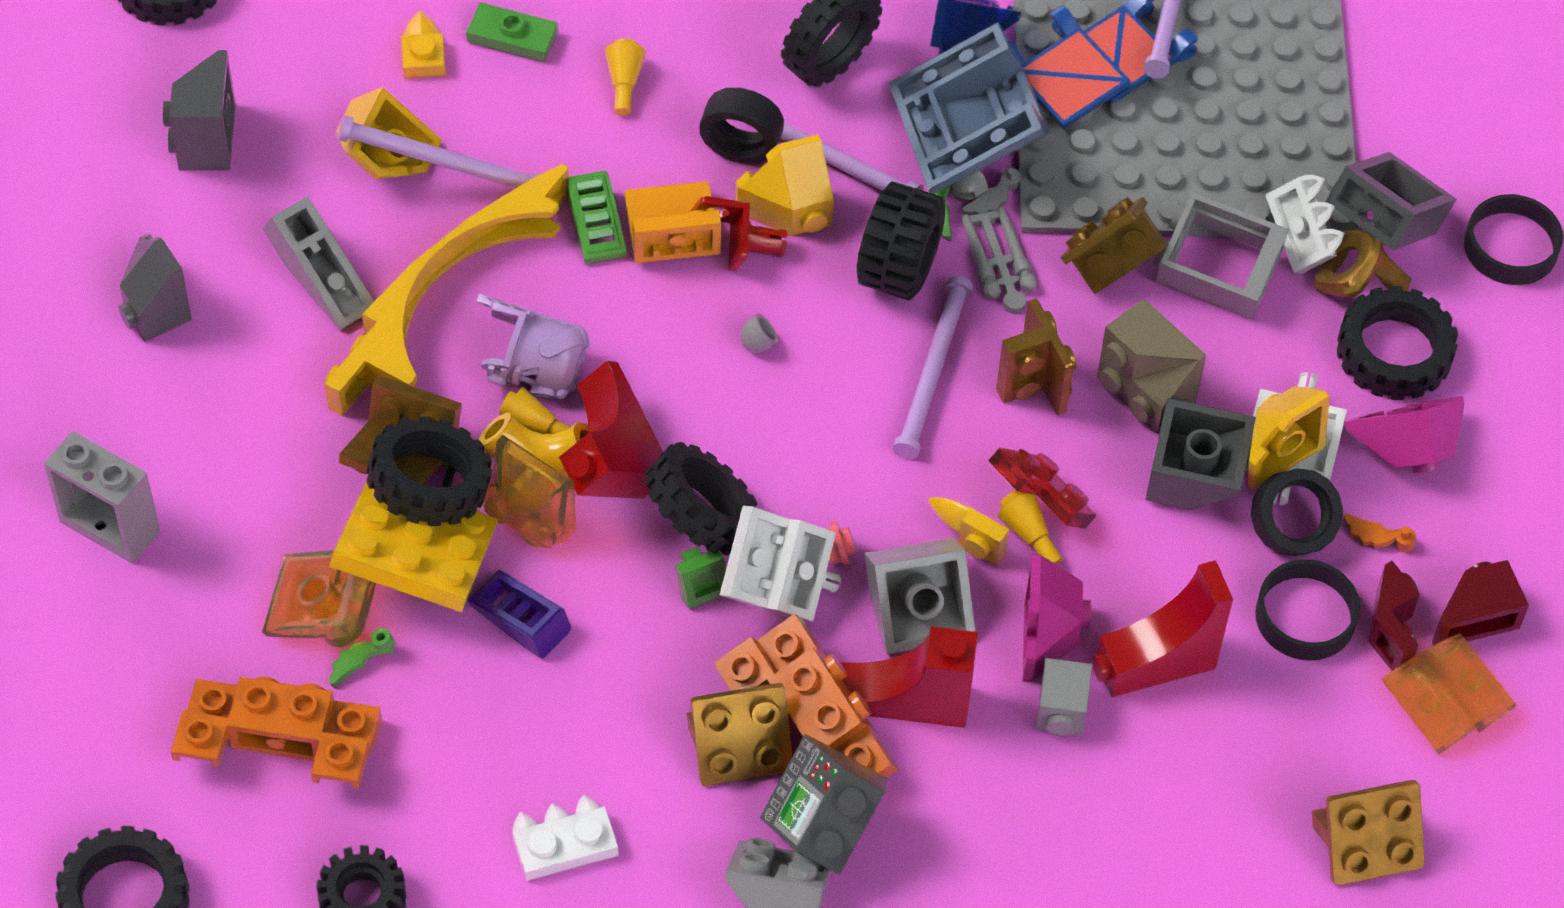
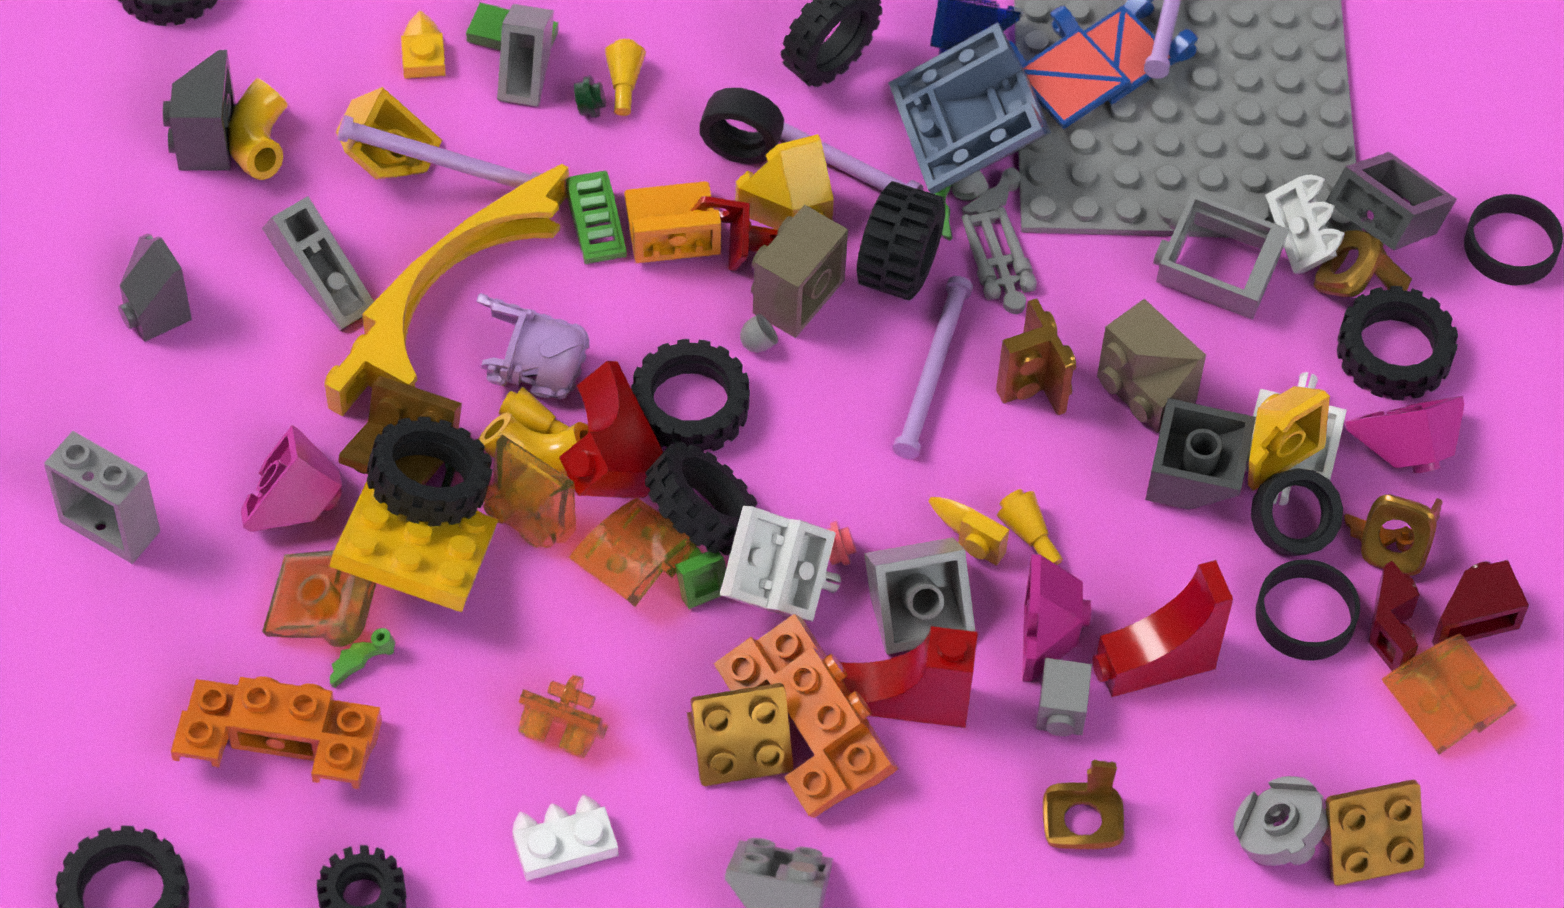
(251, 130): none -> yellow cylinder
(293, 485): none -> dark pink slope
(524, 54): none -> light grey slope
(541, 632): dark purple slope -> none
(541, 712): none -> hips
(589, 97): none -> dark green plate
(632, 550): none -> clear yellow slope
(693, 359): none -> black tyre
(799, 270): none -> slope
(824, 803): dark grey slope -> none
(1039, 476): clear red plate -> none
(1097, 793): none -> pearl gold piece
(1115, 246): pearl gold bracket -> none
(1296, 837): none -> light grey plate
(1417, 516): none -> pearl gold piece

